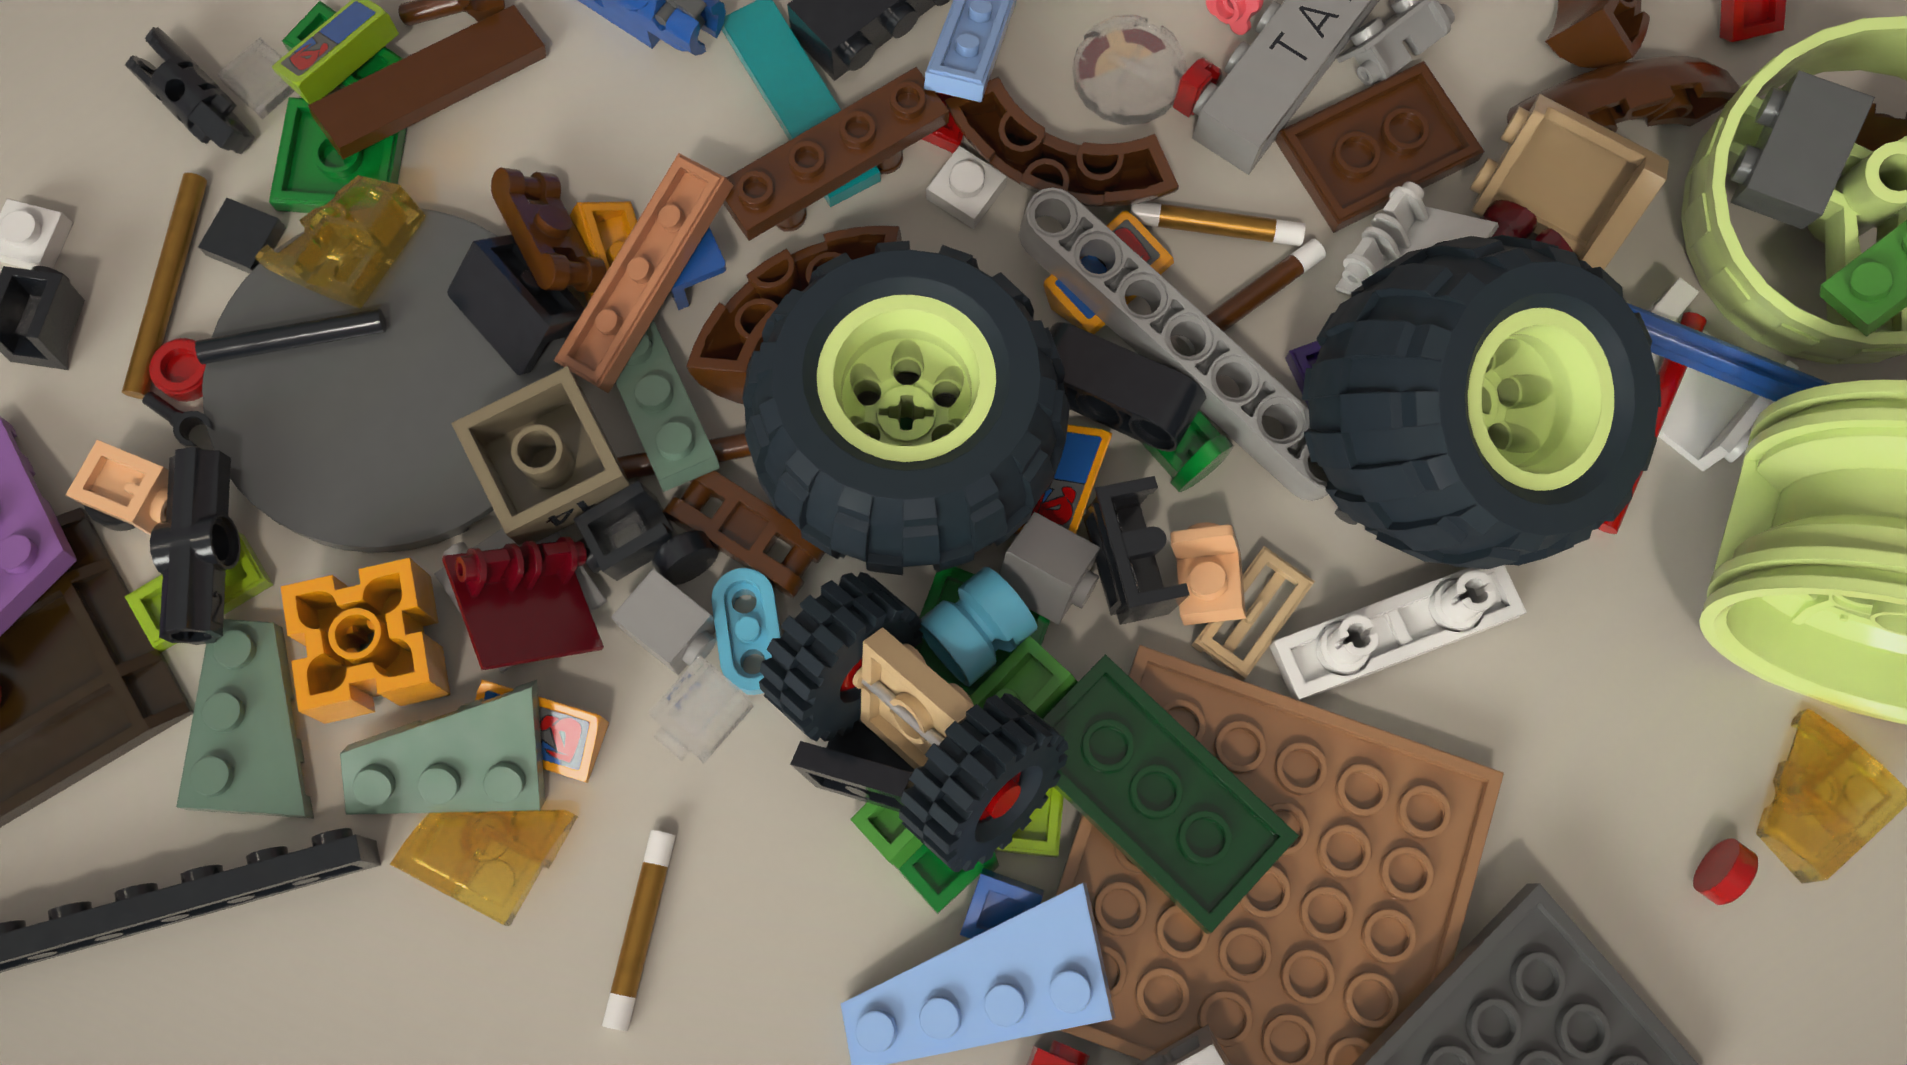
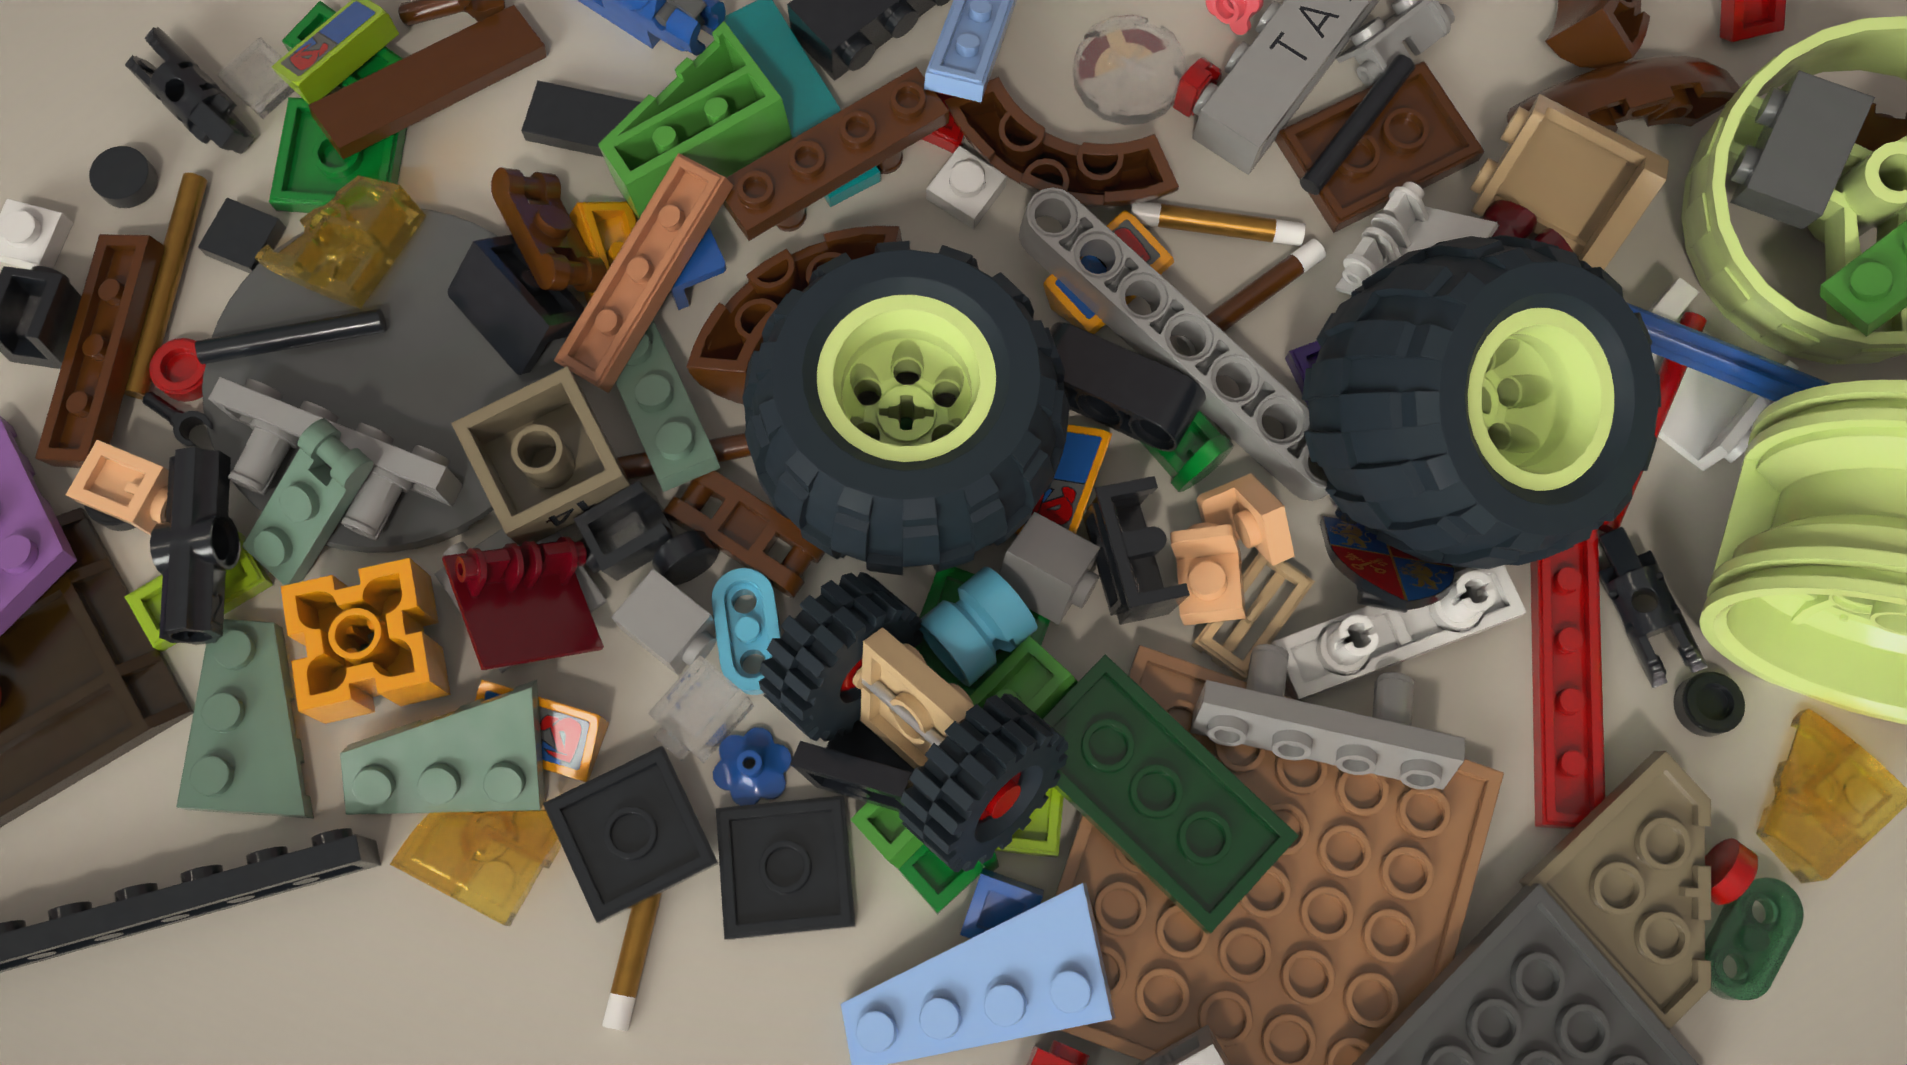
(100, 348): none -> reddish brown plate
(123, 177): none -> black tile
(280, 425): none -> light grey plate
(307, 503): none -> sand green plate
(573, 117): none -> black tile
(630, 834): none -> black tile
(712, 112): none -> bright green wedge
(764, 779): none -> blue plant
(785, 868): none -> black tile
(1254, 514): none -> light nougat bracket
(1304, 730): none -> light grey plate
(1357, 124): none -> black bar
(1381, 572): none -> shield
(1567, 686): none -> red tile
(1639, 575): none -> black hinge
(1641, 884): none -> dark tan plate
(1709, 704): none -> black tile
(1753, 945): none -> clear green plate

